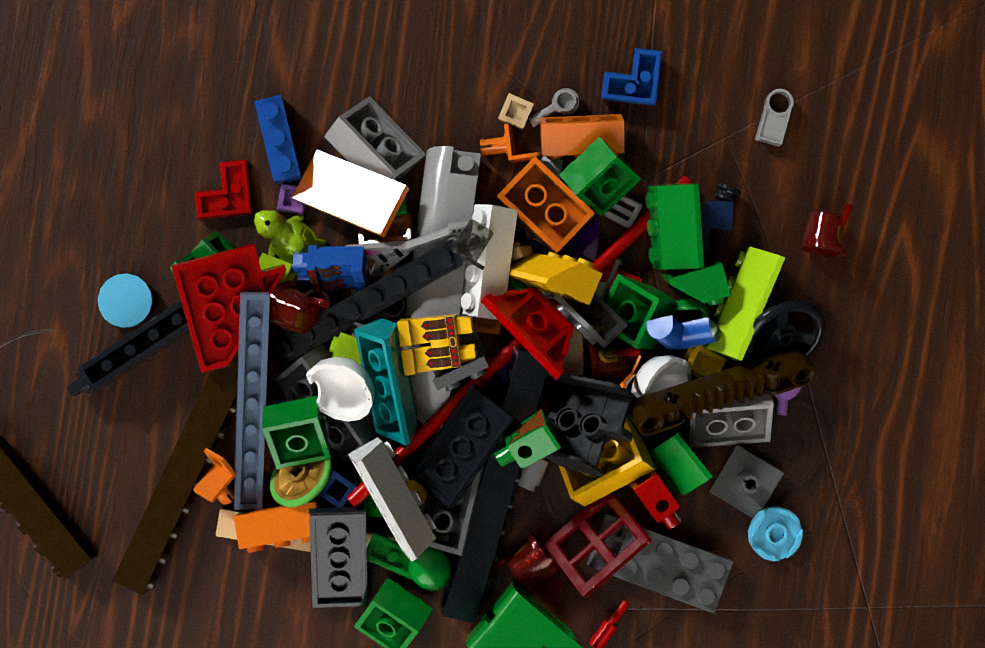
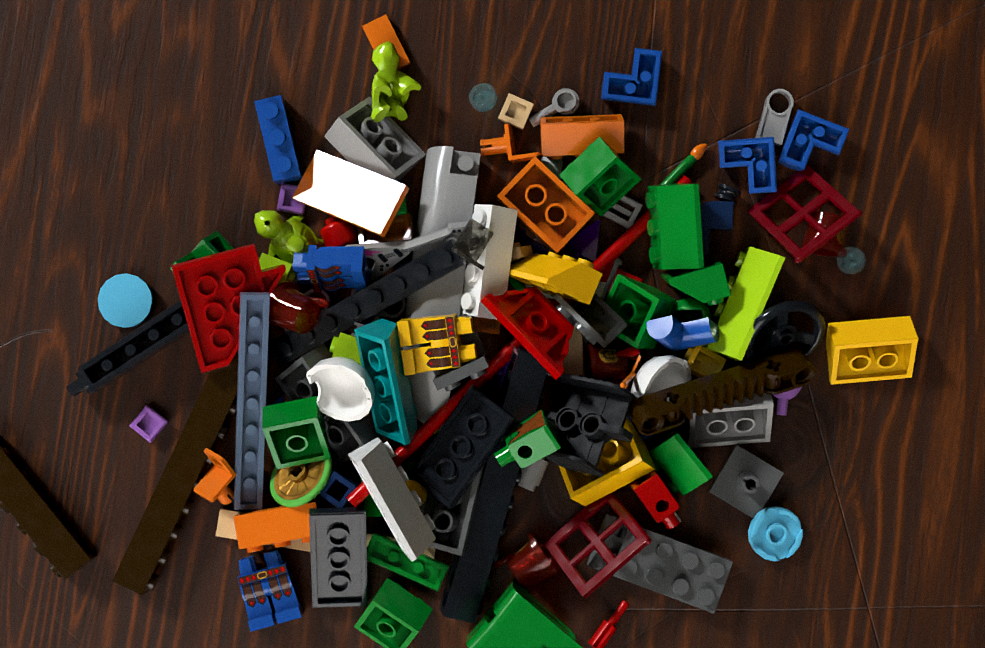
(149, 423): none -> medium lavender tile
(233, 198): red tile -> none
(269, 591): none -> blue hips
(338, 233): none -> red head
(381, 31): none -> orange tile
(389, 85): none -> lime animal
(431, 569): green hair -> none
(483, 97): none -> clear light blue tile
(695, 155): none -> green piece
(757, 155): none -> blue brick
(780, 232): none -> dark red window
(807, 132): none -> blue brick
(853, 262): none -> clear light blue tile
(871, 350): none -> yellow slope

